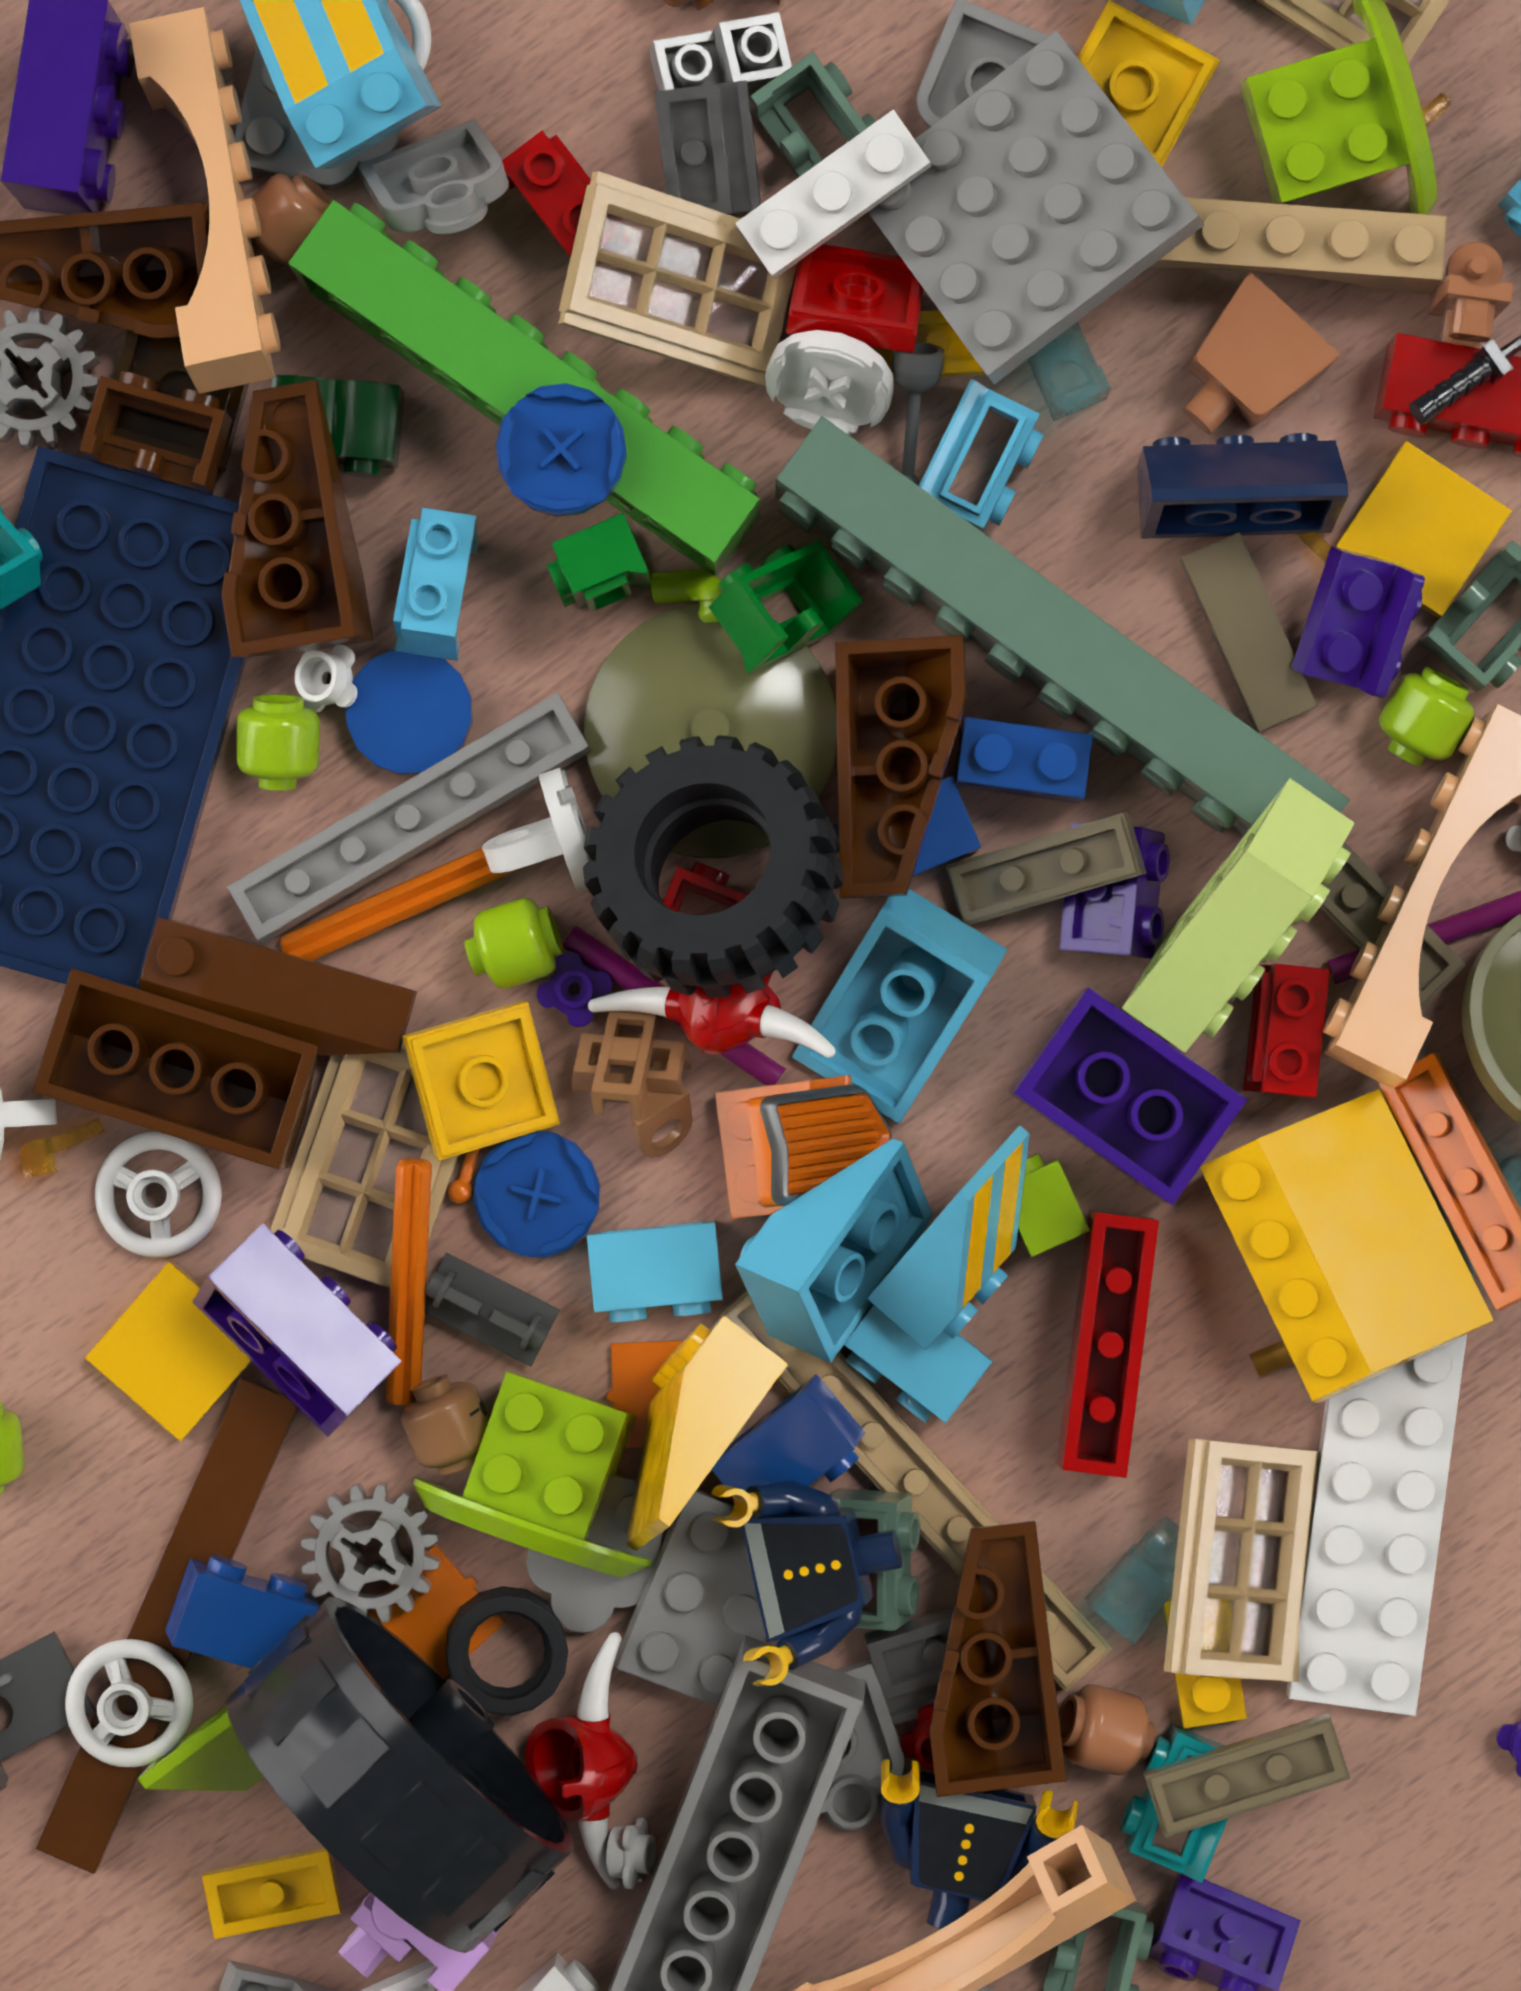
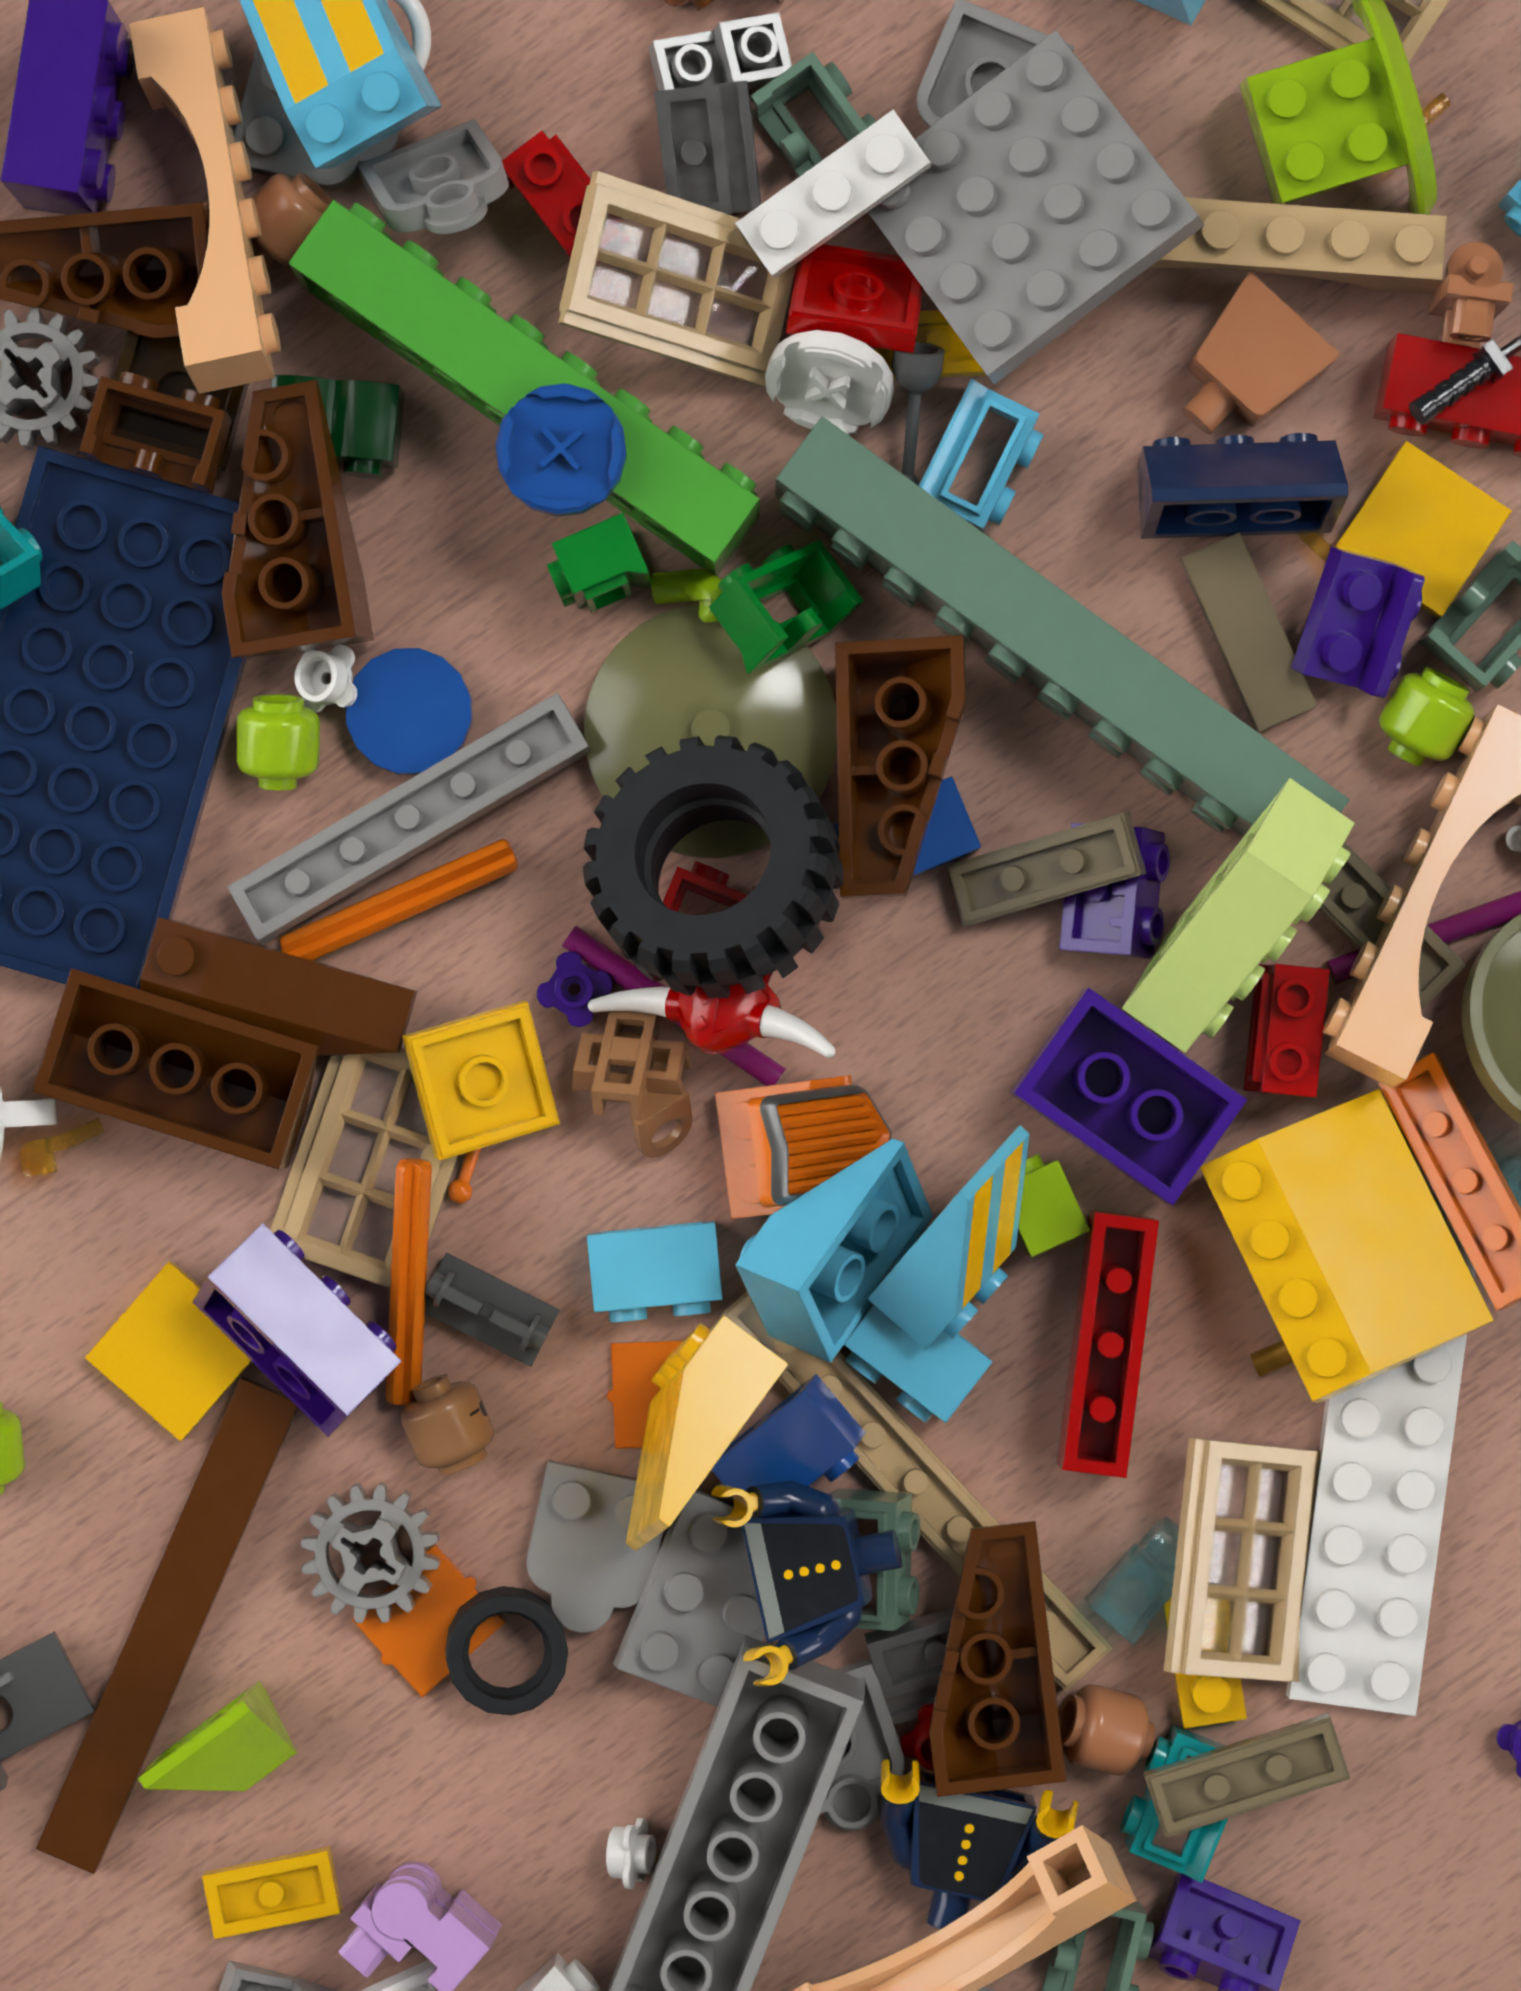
(112, 1720): white piece -> none
(162, 1242): white piece -> none
(233, 1613): blue brick -> none
(398, 1775): black wheel -> none
(434, 583): medium azure window -> none
(514, 943): lime head -> none
(537, 1194): blue tile -> none
(543, 1475): lime piece -> none
(557, 835): white tile -> none
(585, 1760): red helmet -> none
(902, 1000): medium azure slope -> none
(1023, 760): blue brick -> none
(1069, 374): clear light blue leg -> none
(1147, 75): yellow tile -> none

